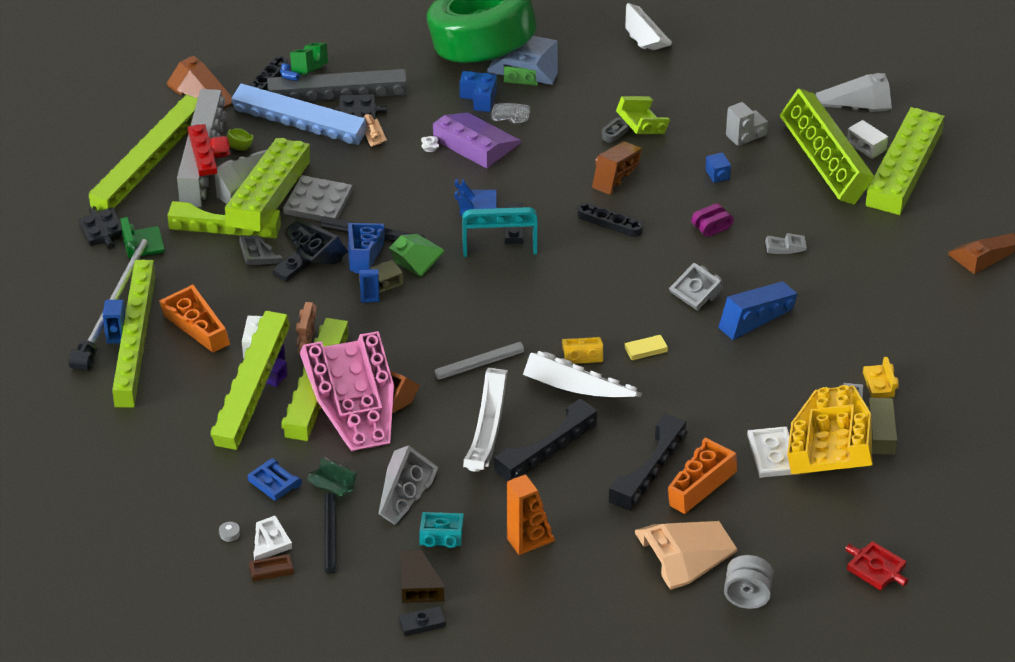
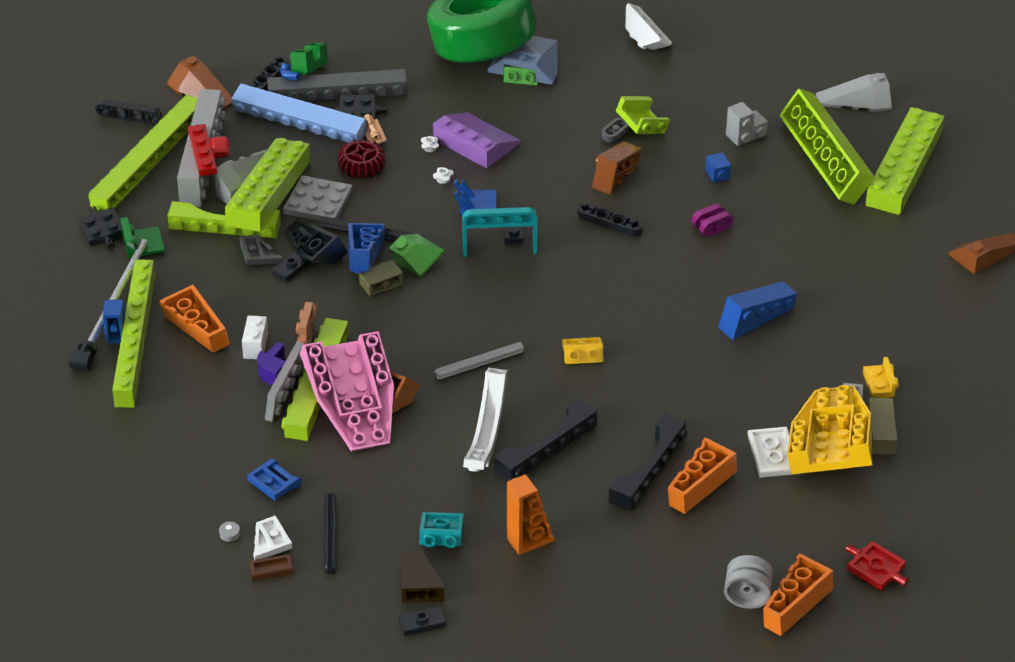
(148, 115): none -> black beam
(239, 139): lime hair -> none
(250, 380): lime brick -> none
(284, 382): none -> light grey plate
(333, 477): clear green bracket -> none
(361, 158): none -> dark red gear
(369, 285): blue tile -> none
(404, 482): light grey wedge -> none
(443, 175): none -> white plate
(480, 88): blue brick -> none
(514, 112): clear slope -> none
(574, 378): white wedge -> none
(646, 347): light yellow tile -> none
(687, 549): light nougat wedge -> none
(697, 286): light grey plate -> none
(790, 244): light grey slope -> none
(798, 593): none -> orange wedge
(867, 139): white brick -> none

